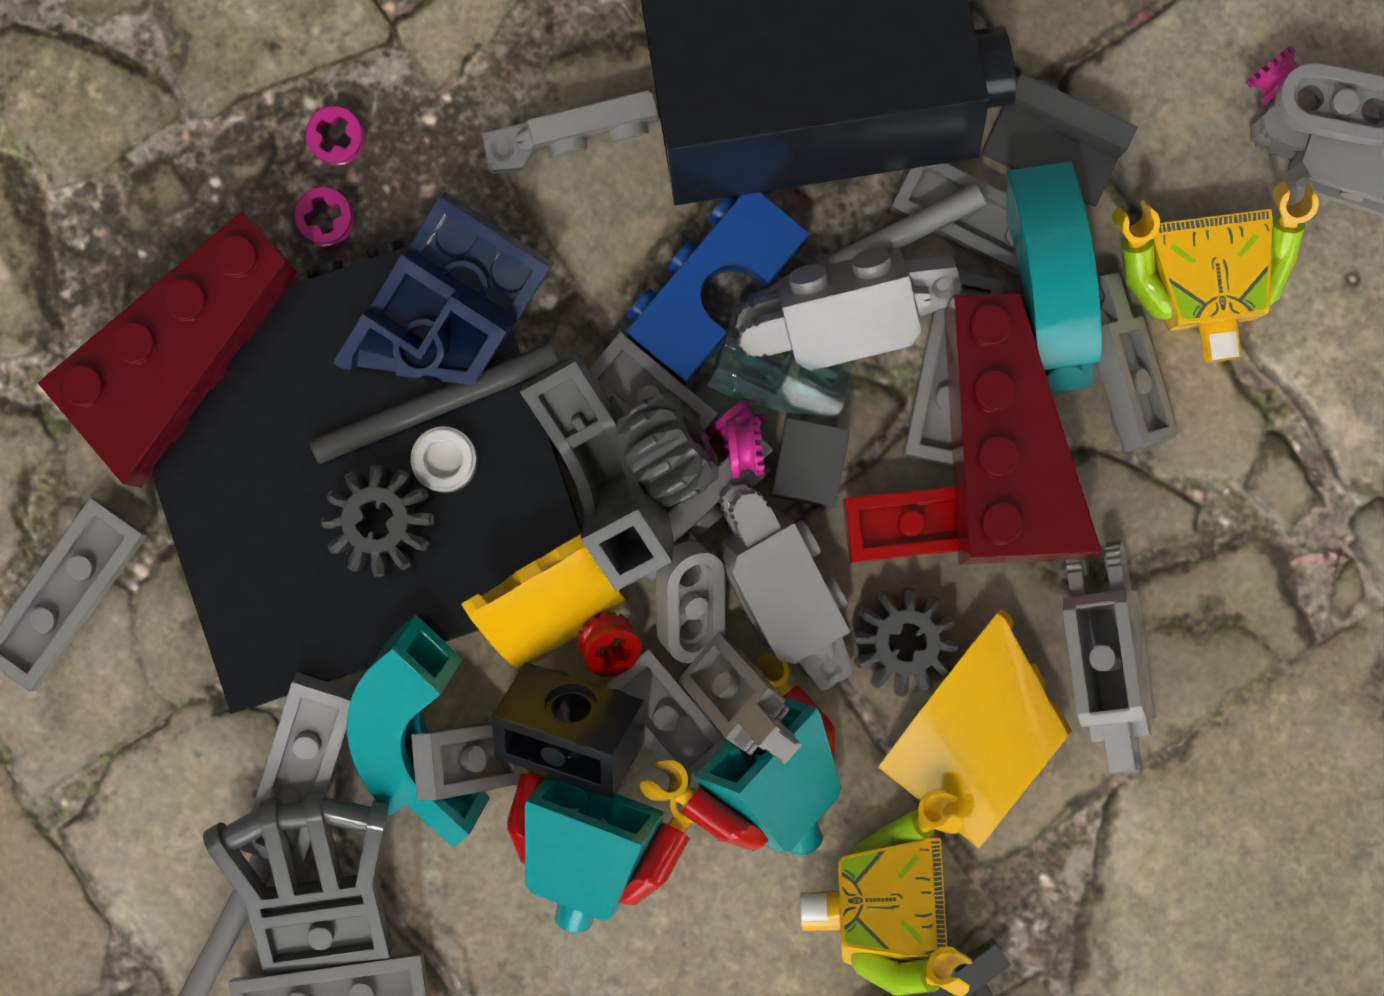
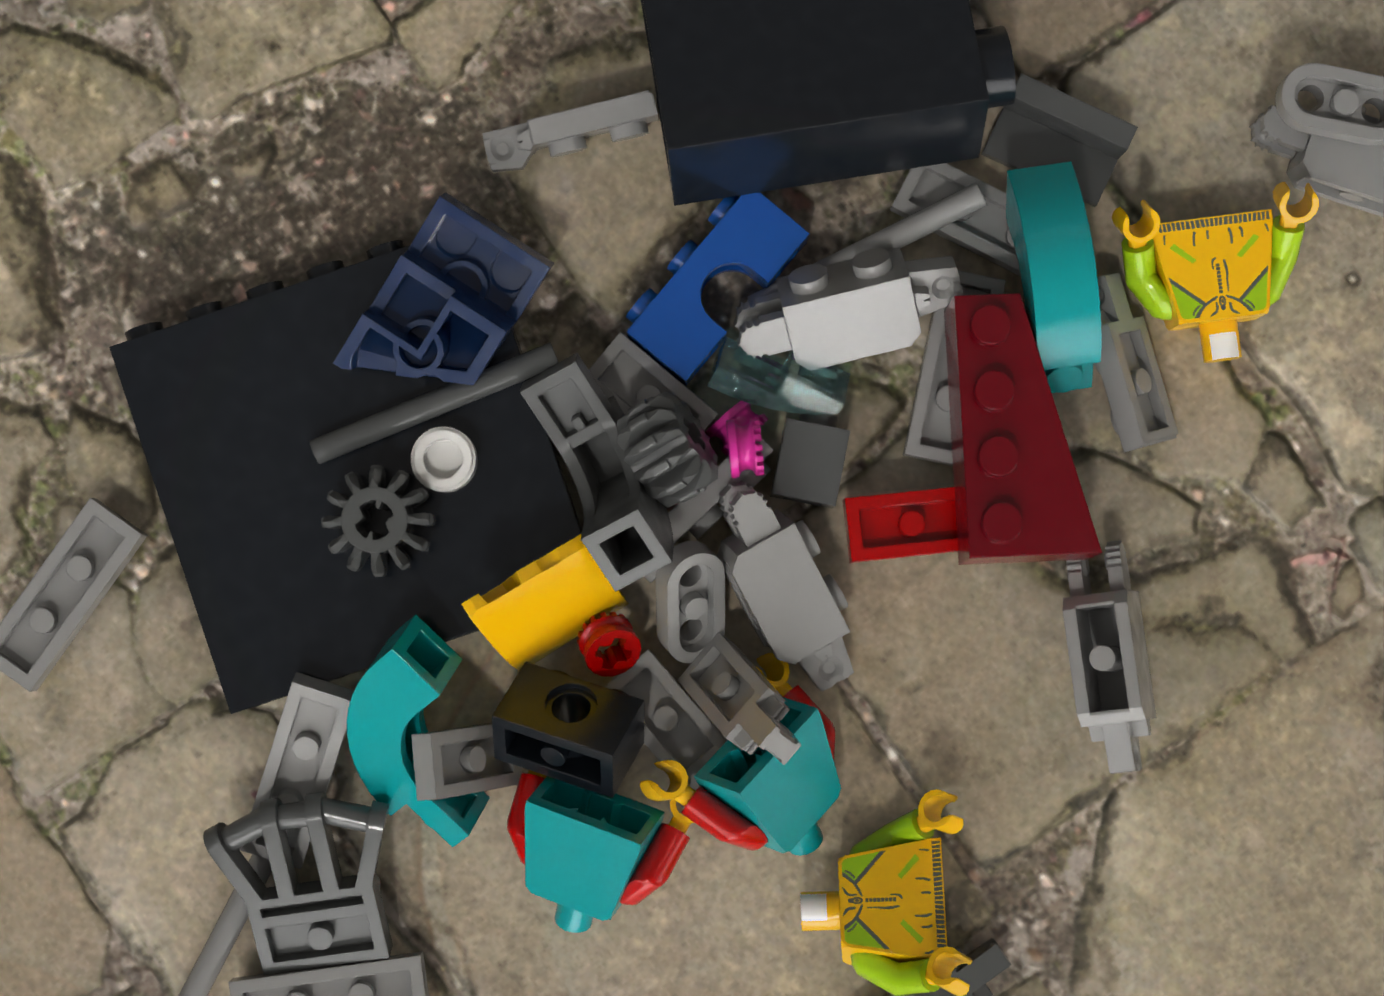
(164, 352): dark red wedge -> none
(307, 209): dark pink bush -> none
(316, 142): dark pink bush -> none
(917, 659): dark grey gear -> none
(981, 733): yellow slope -> none
(1270, 80): dark pink bush -> none

